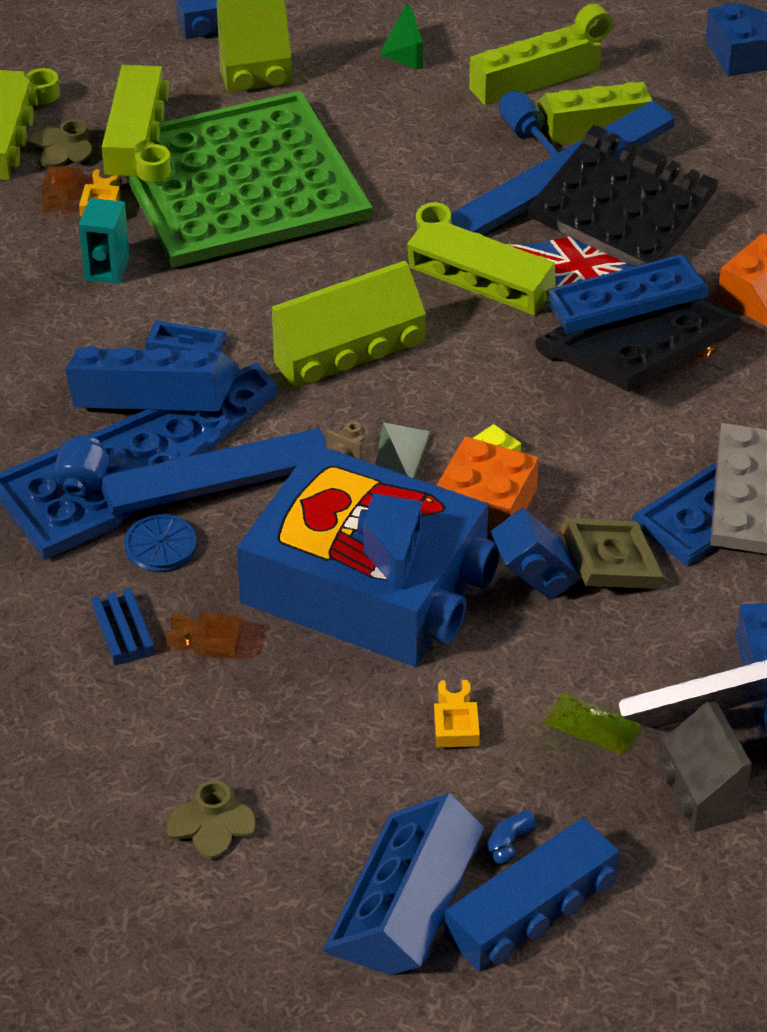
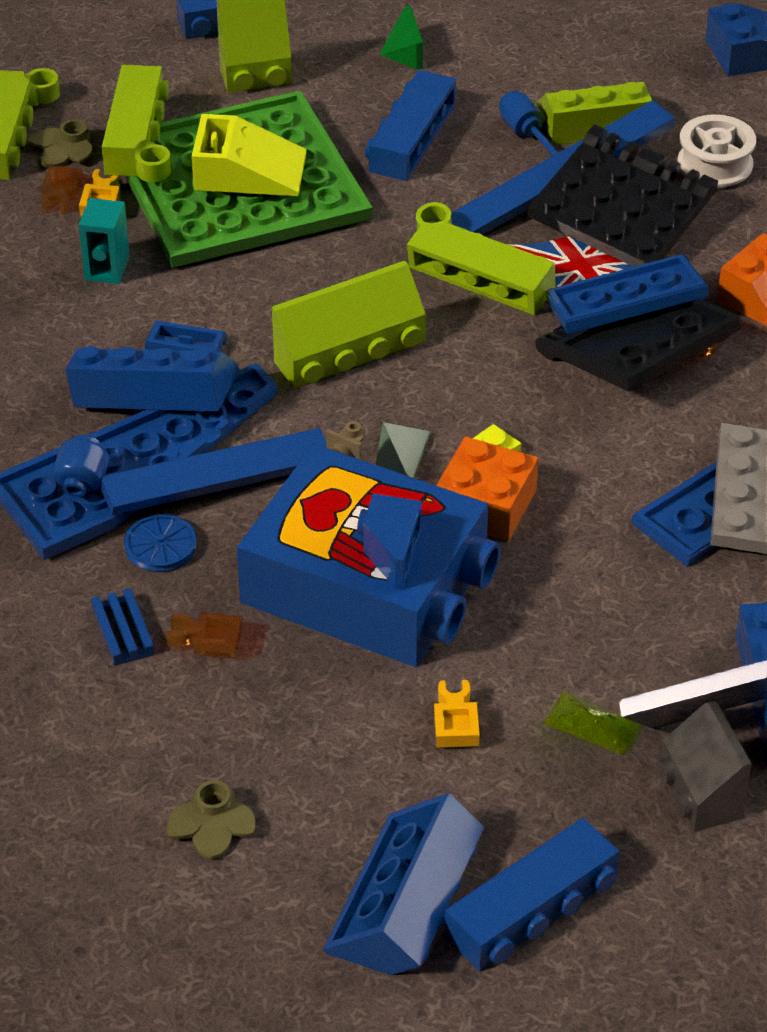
(244, 158): none -> neon yellow slope
(411, 125): none -> blue brick
(506, 832): blue arm -> none
(536, 554): blue brick -> none
(541, 59): lime hinge -> none
(611, 553): olive plate -> none
(718, 148): none -> white wheel

